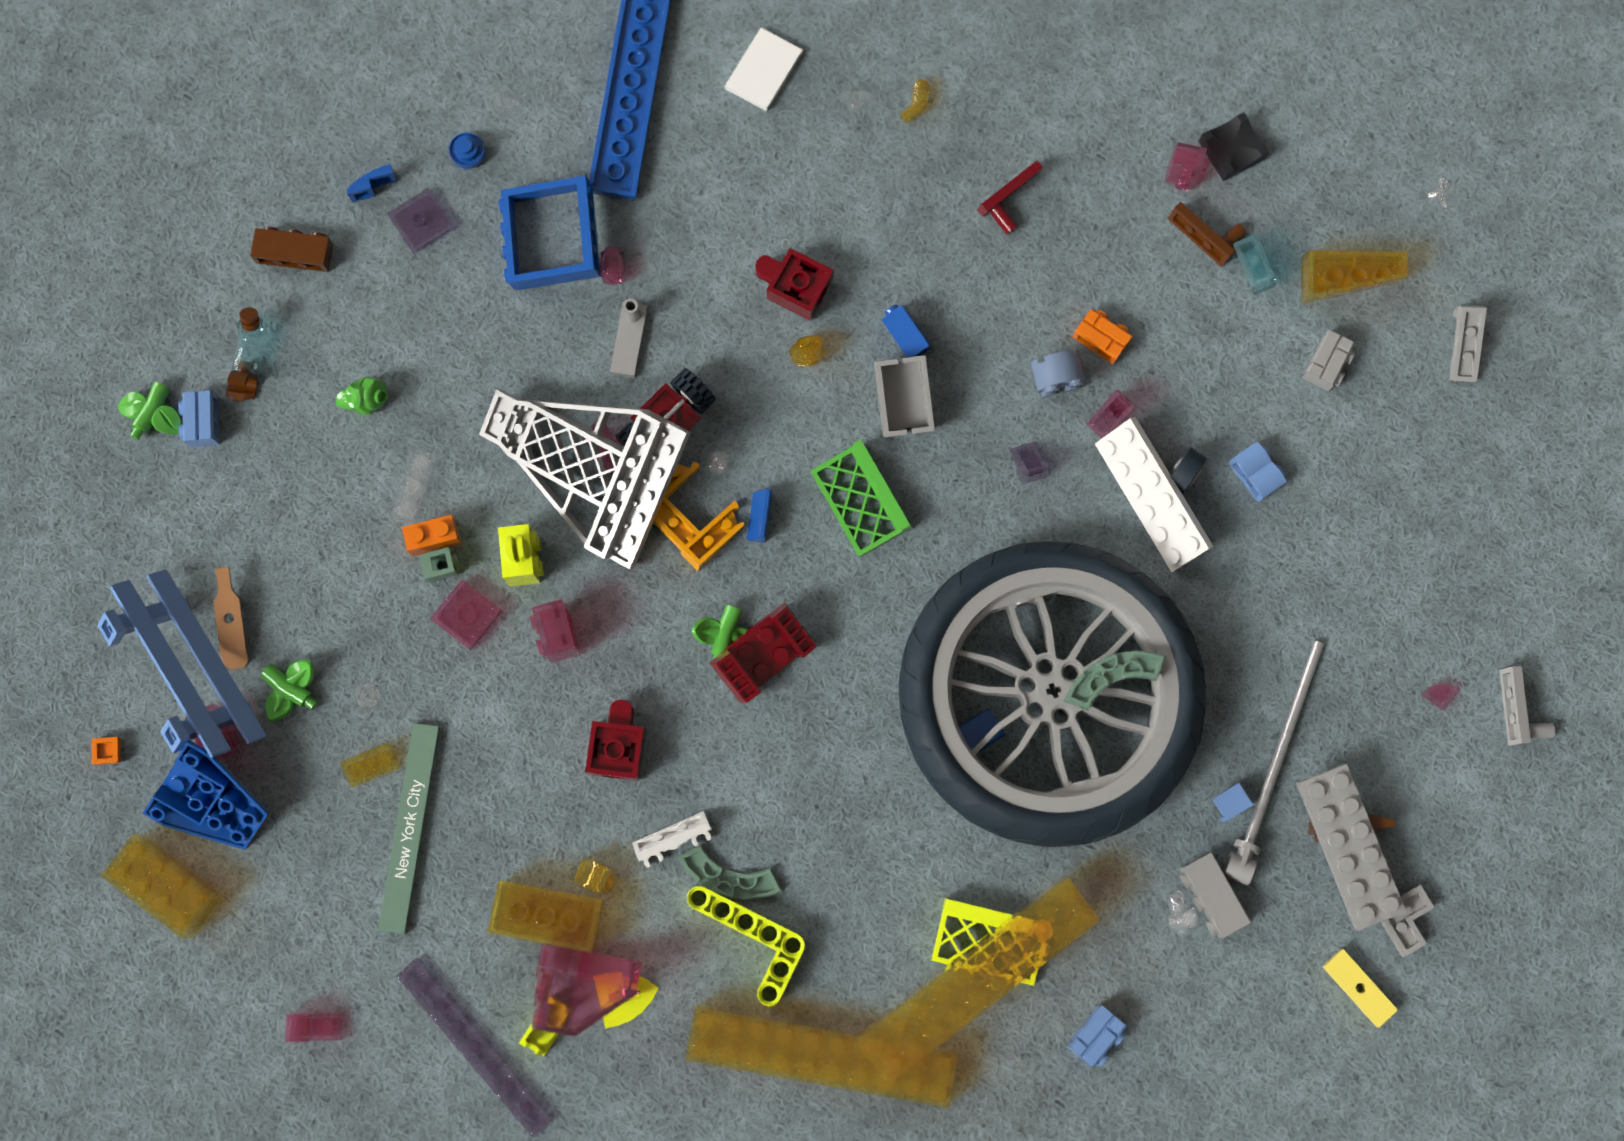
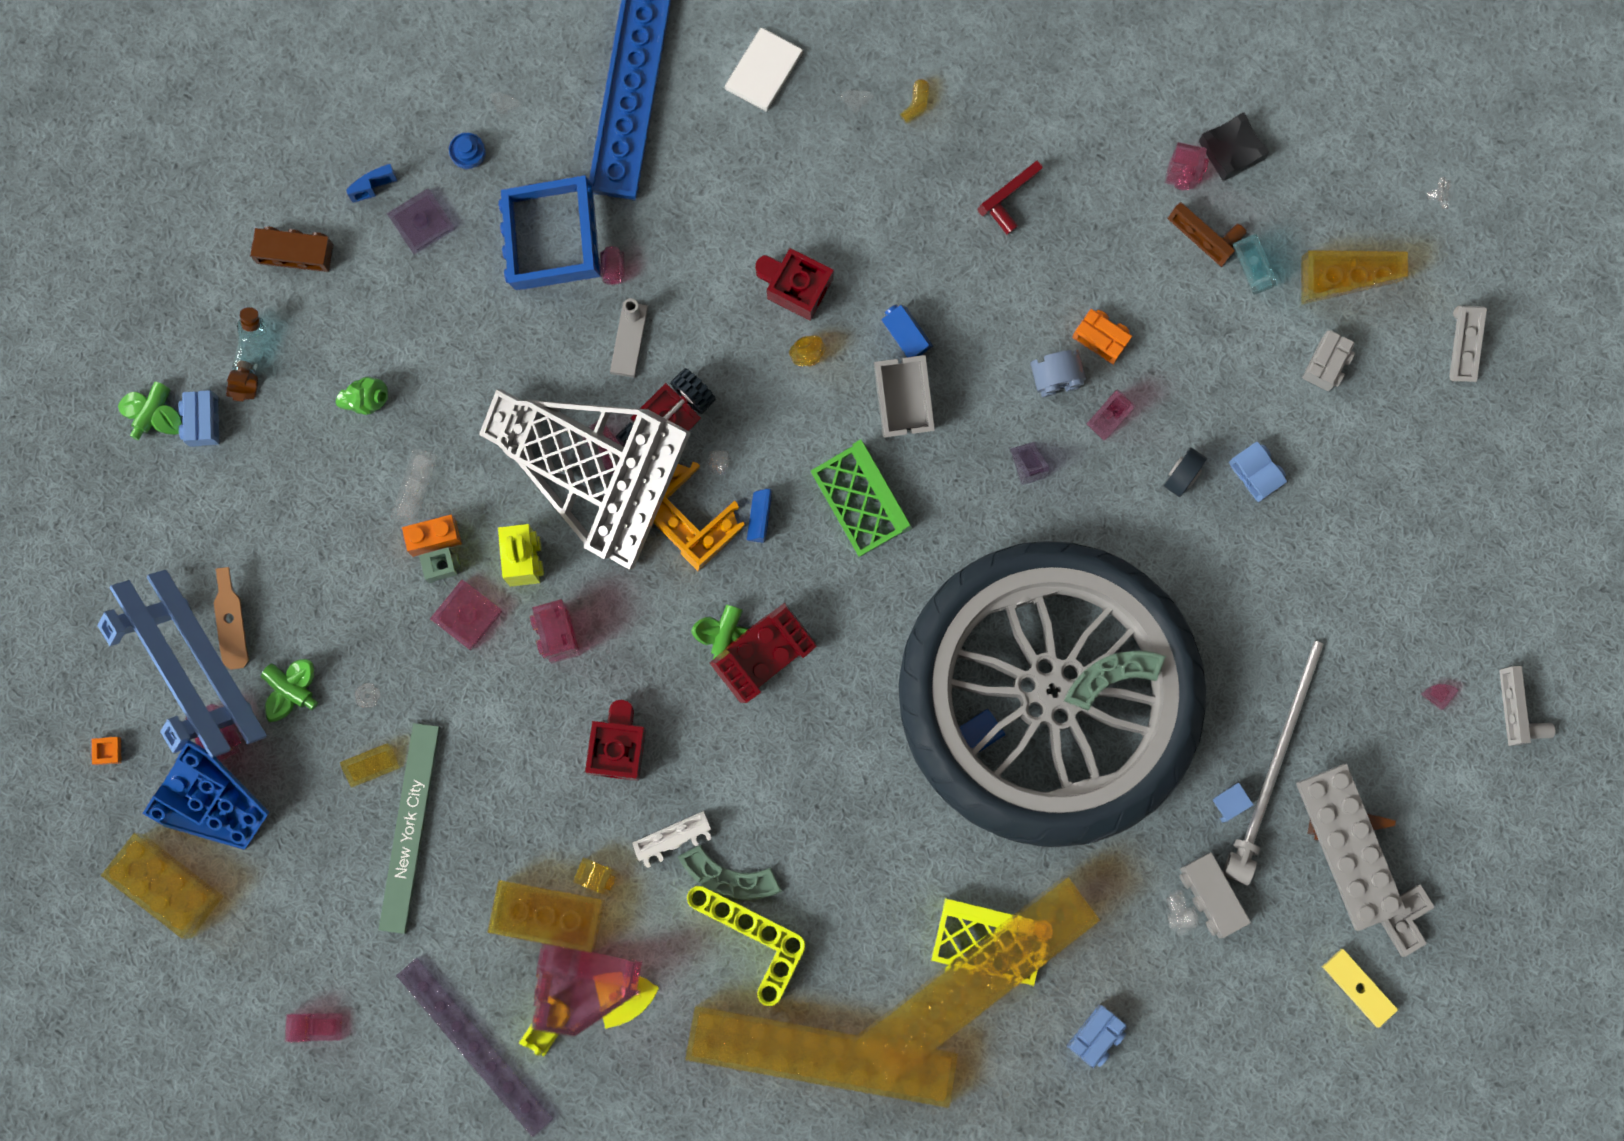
(1153, 494): white plate -> none

